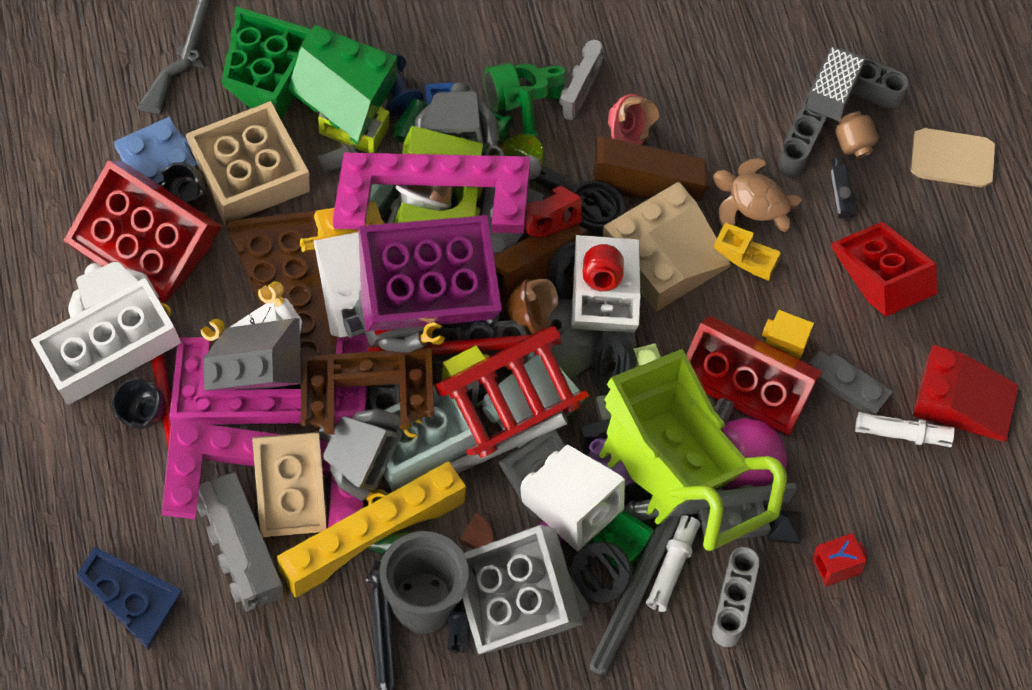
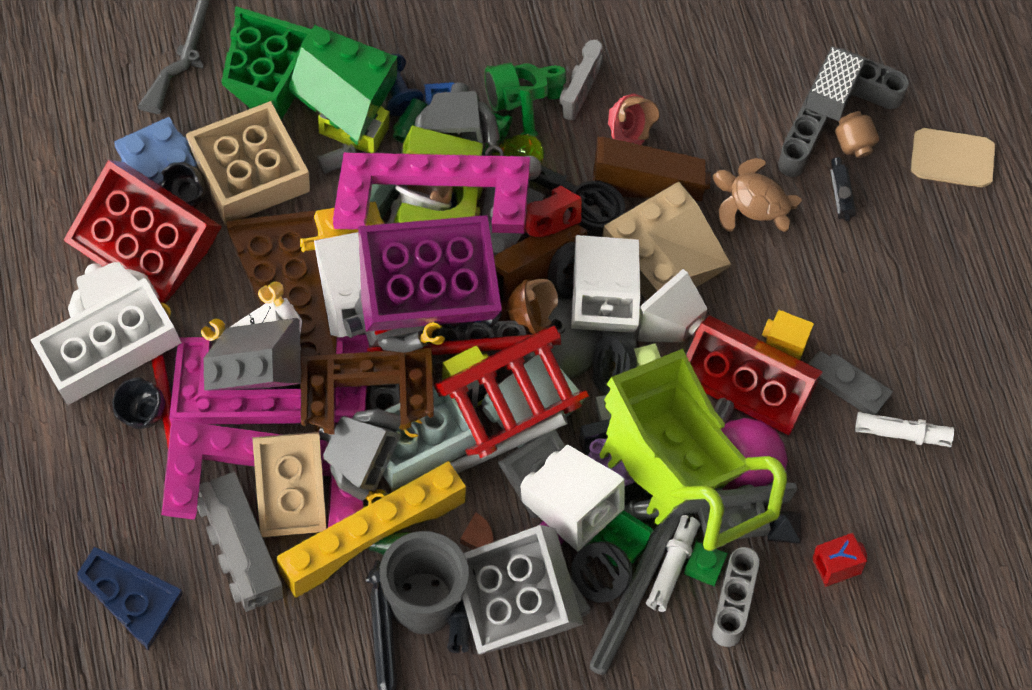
(603, 267): red head -> none
(671, 312): none -> white slope
(705, 564): none -> green plate
(739, 248): yellow slope -> none
(887, 268): red slope -> none
(965, 394): red slope -> none

